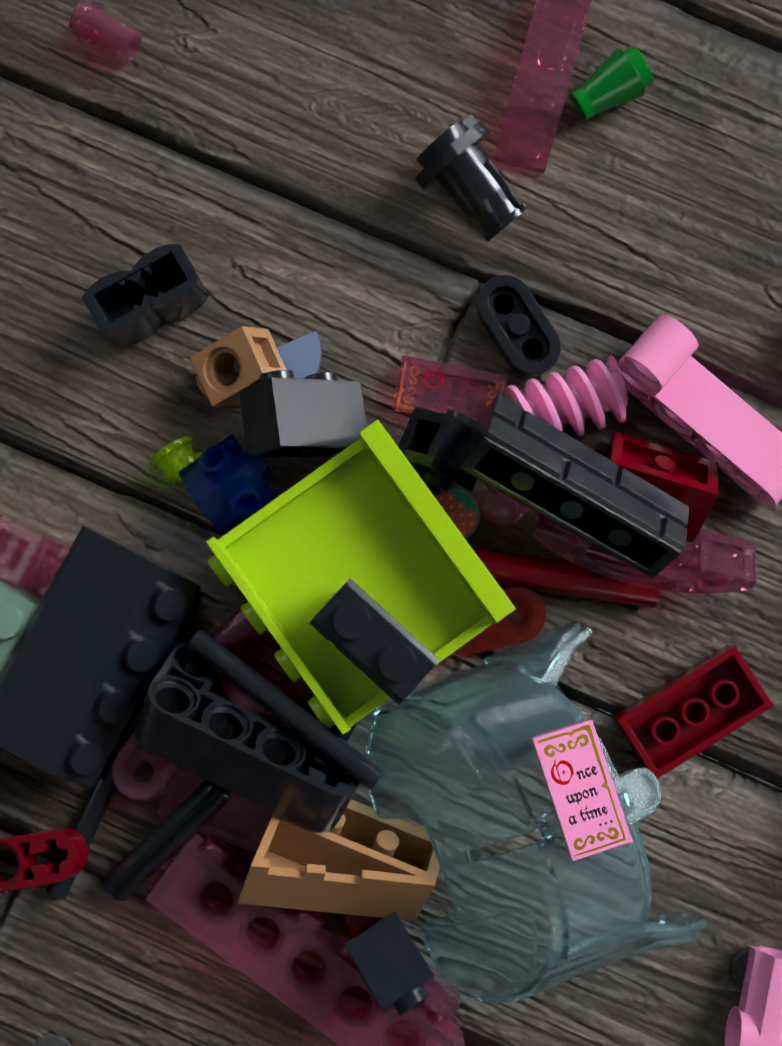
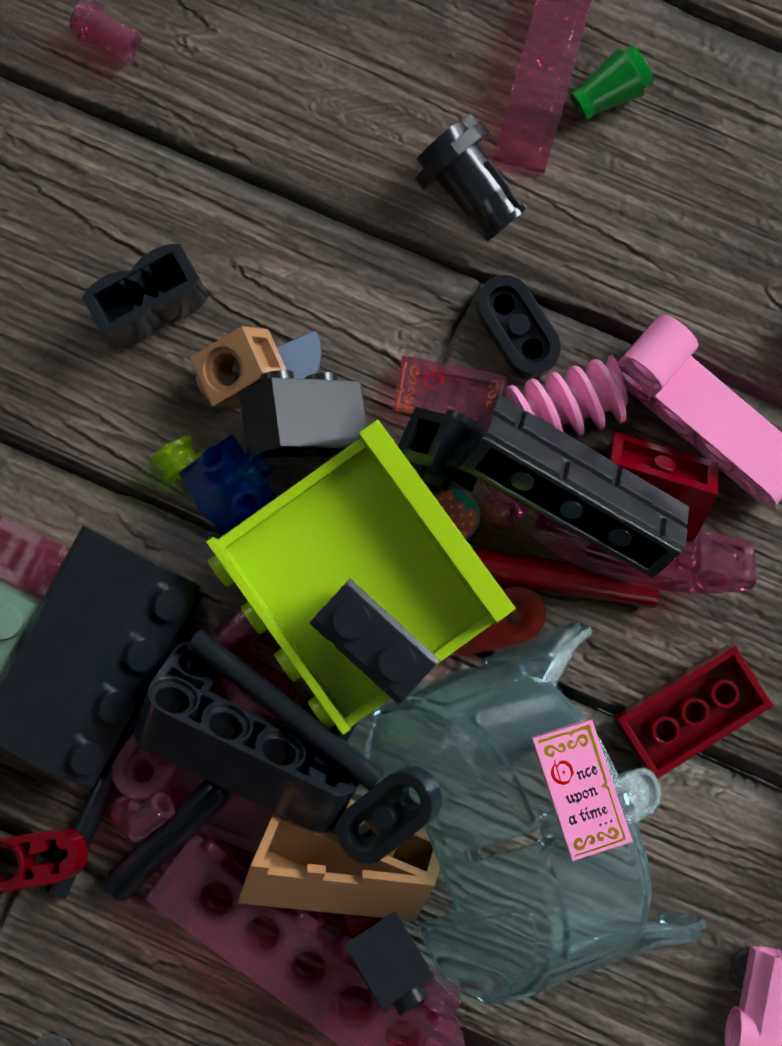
(140, 820): none -> clear pink arm
(392, 813): none -> black plate

